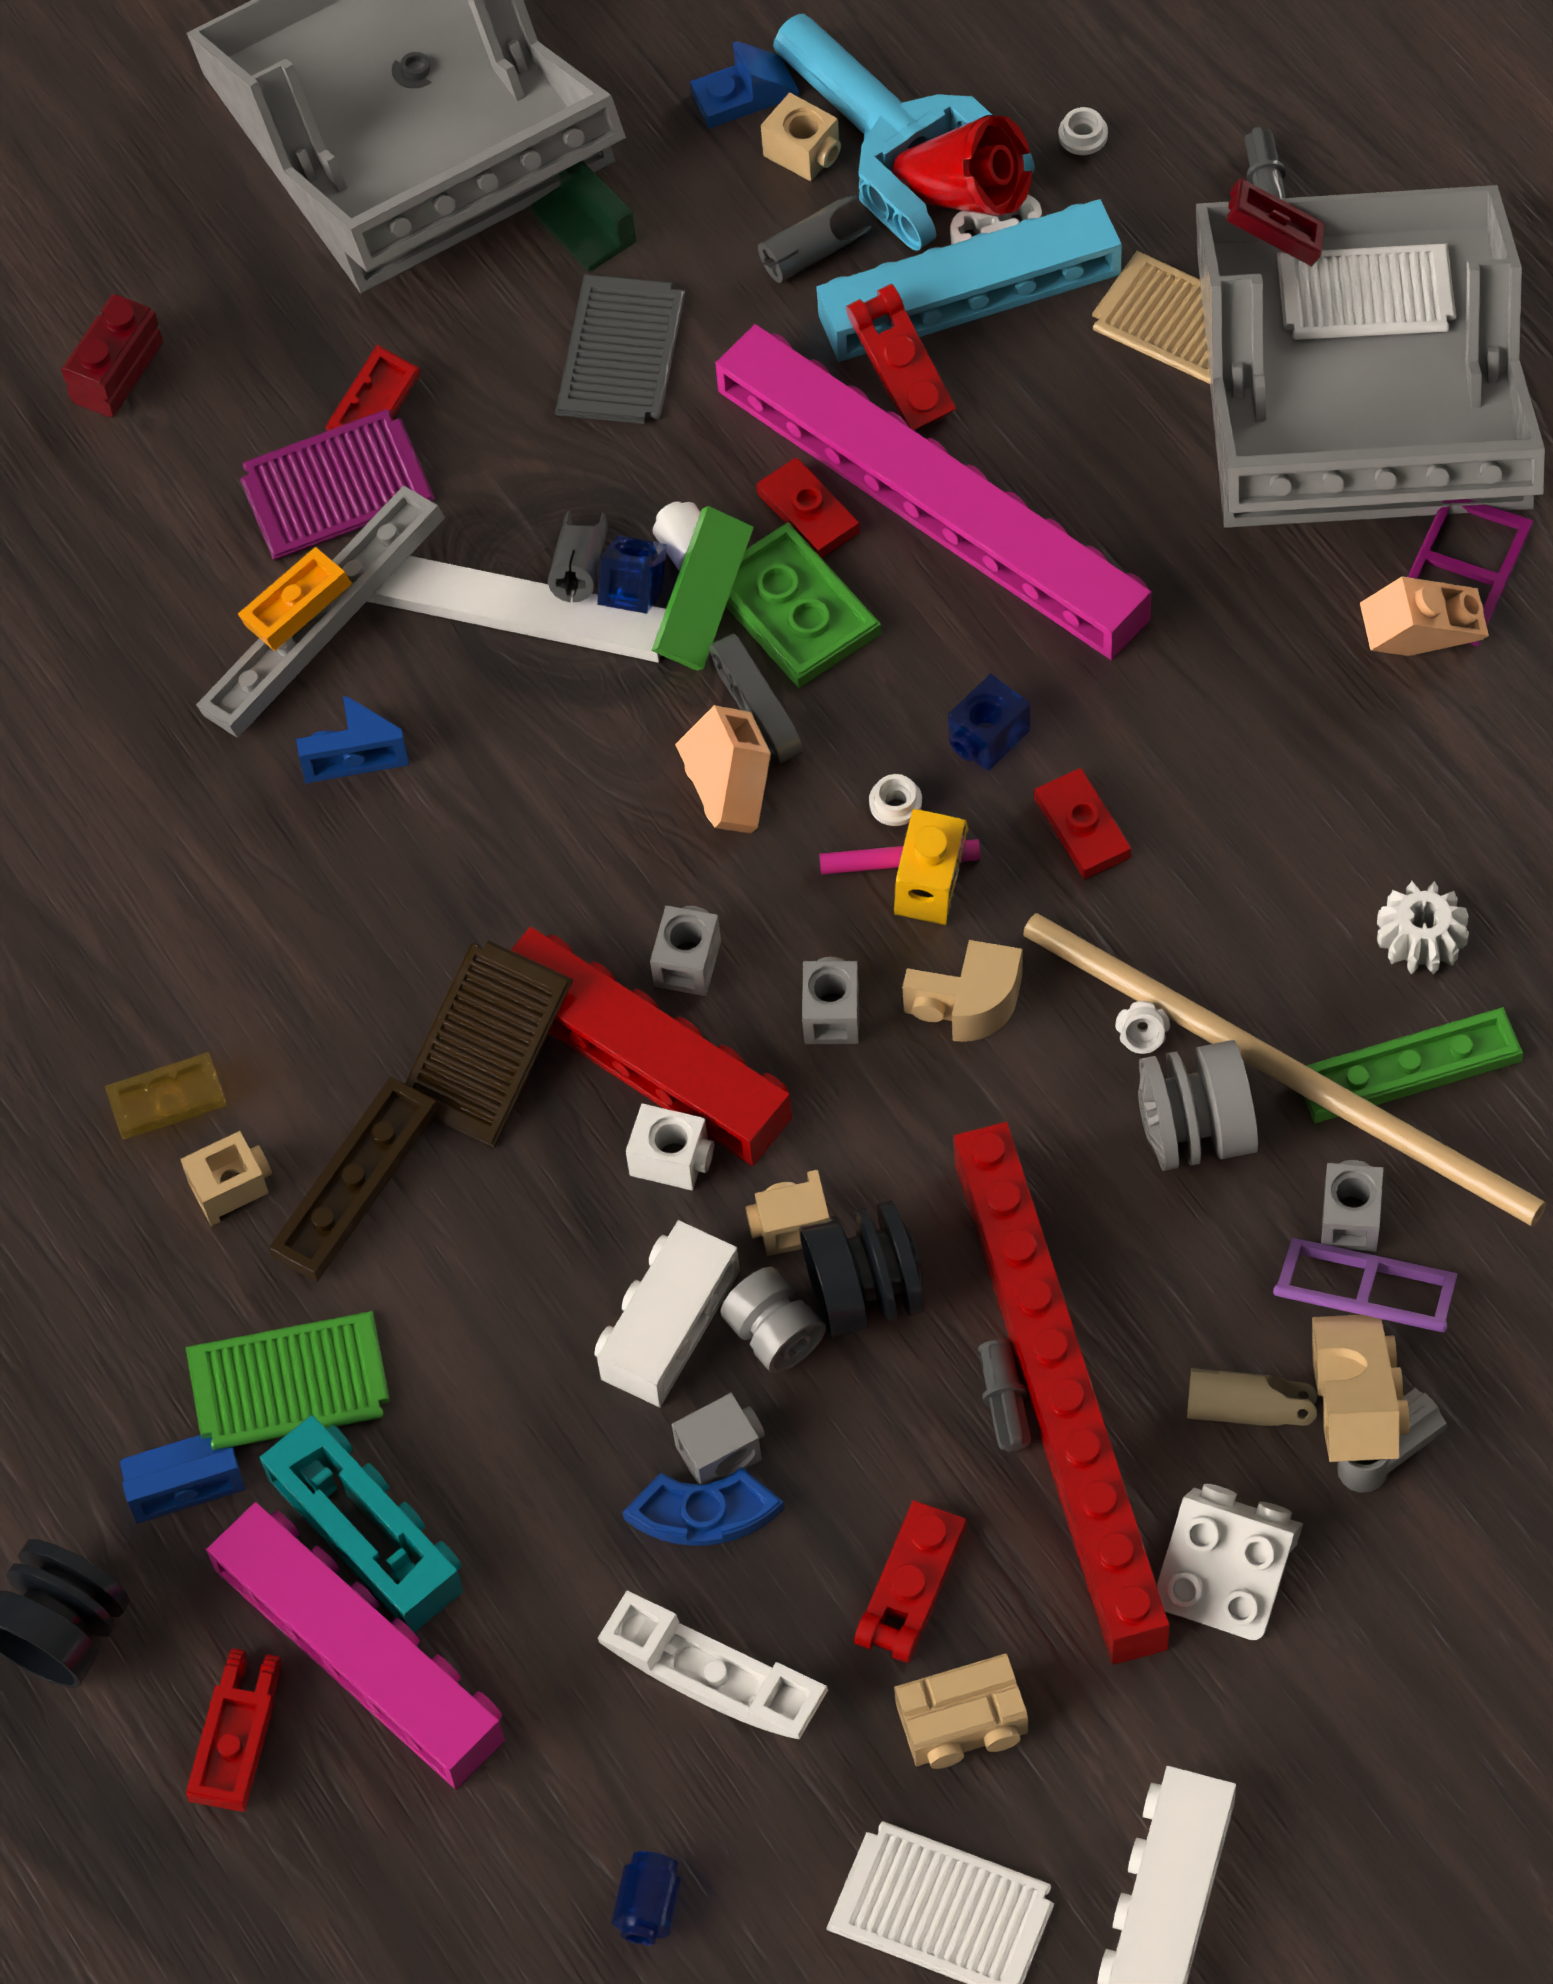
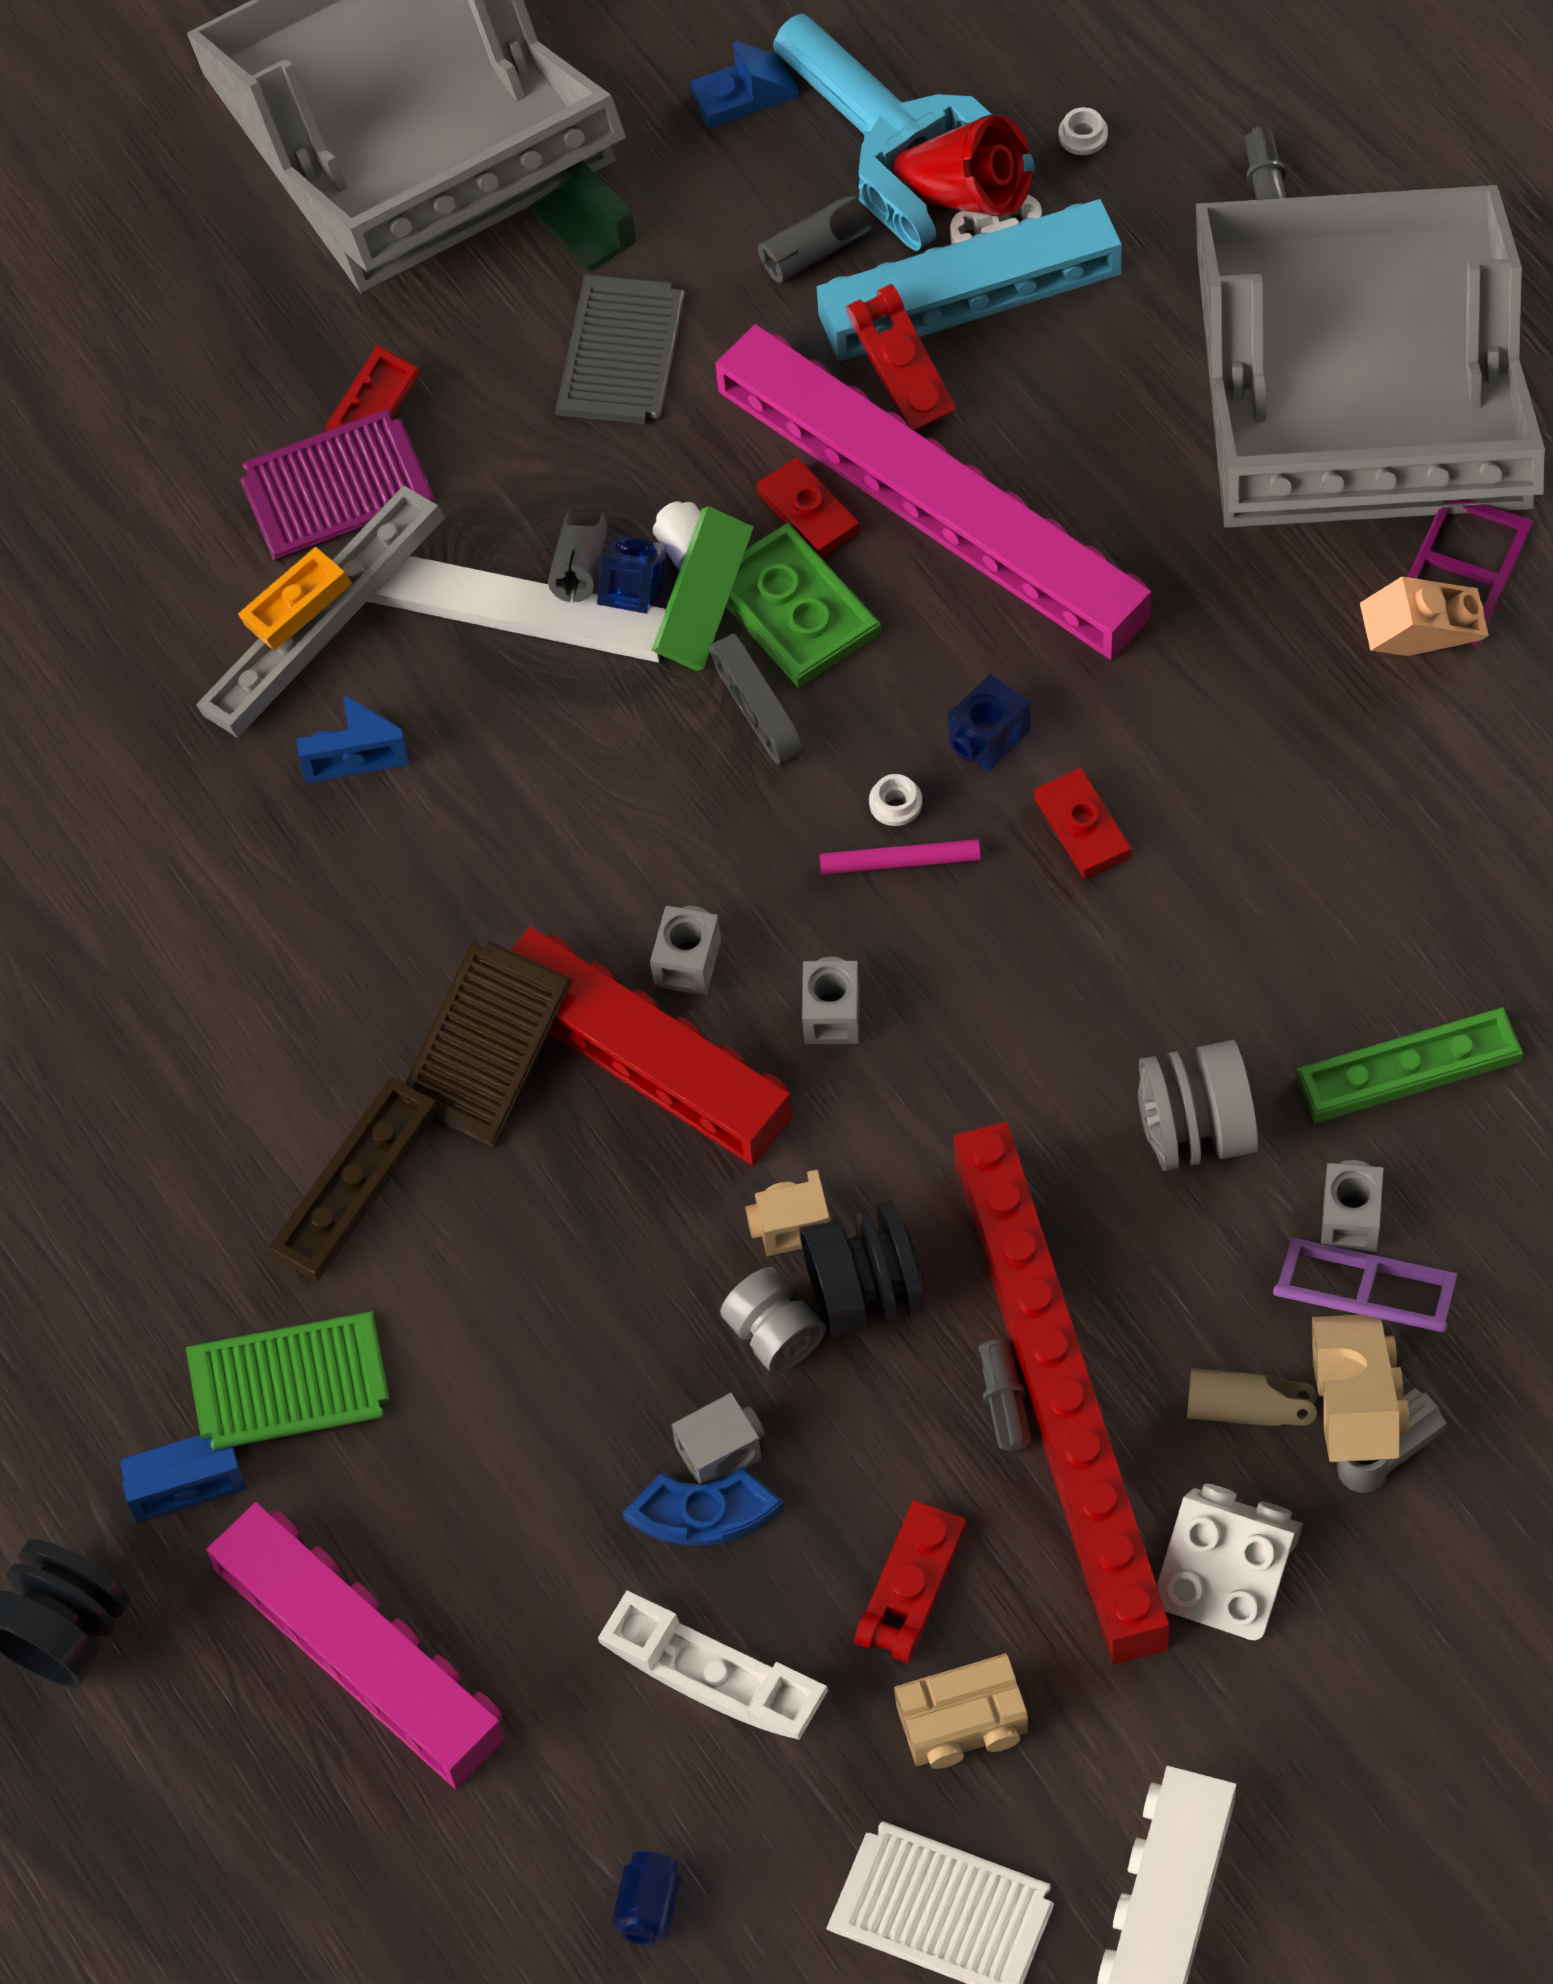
(112, 355): dark red brick -> none
(165, 1095): clear yellow plate -> none
(226, 1175): tan brick -> none
(233, 1735): red hinge -> none
(307, 1457): teal brick -> none
(411, 78): dark grey plate -> none
(659, 1127): white brick -> none
(667, 1312): white brick -> none
(728, 767): light nougat slope -> none
(800, 137): tan brick -> none
(929, 864): yellow torso -> none
(977, 1000): tan brick -> none
(1142, 1040): white plate -> none
(1157, 314): tan window -> none
(1276, 222): dark red tile -> none
(1288, 1071): tan piece -> none
(1367, 292): white window -> none
(1422, 927): white gear -> none

